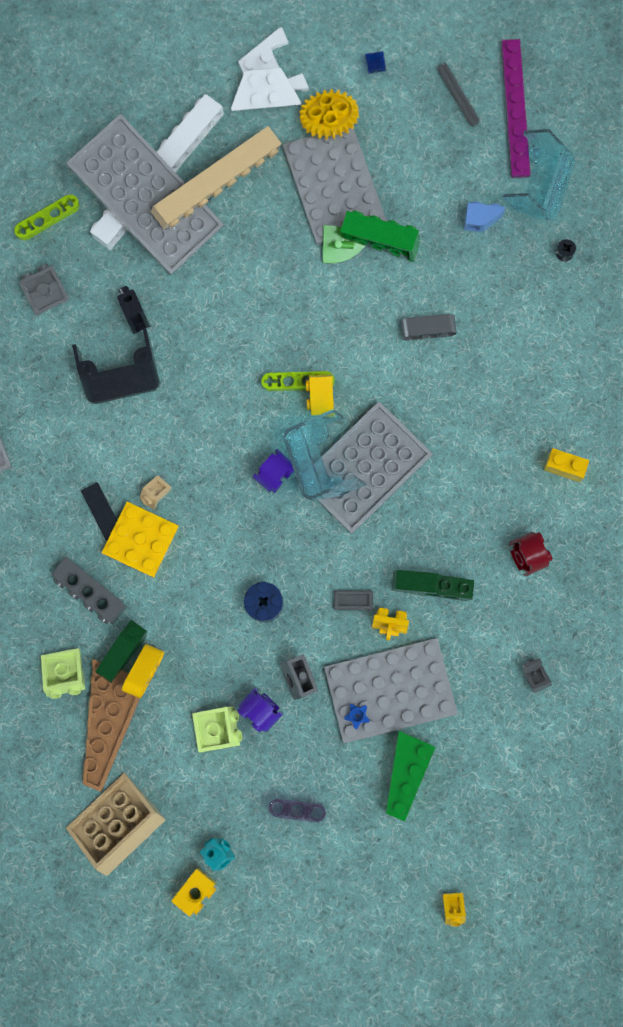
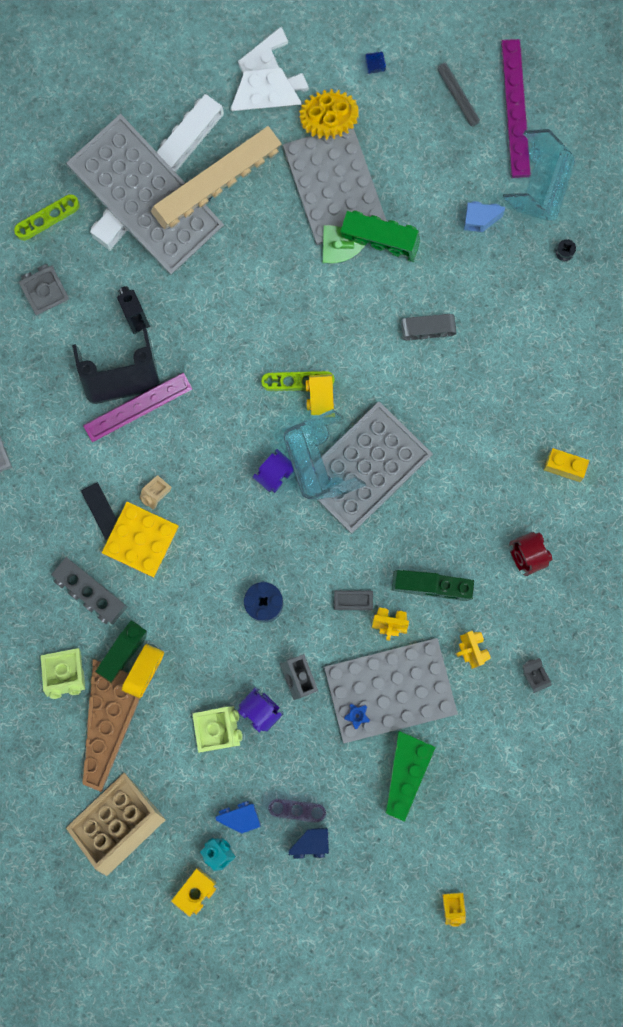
(137, 407): none -> magenta plate
(241, 819): none -> blue slope
(313, 842): none -> dark blue slope
(470, 649): none -> yellow hips

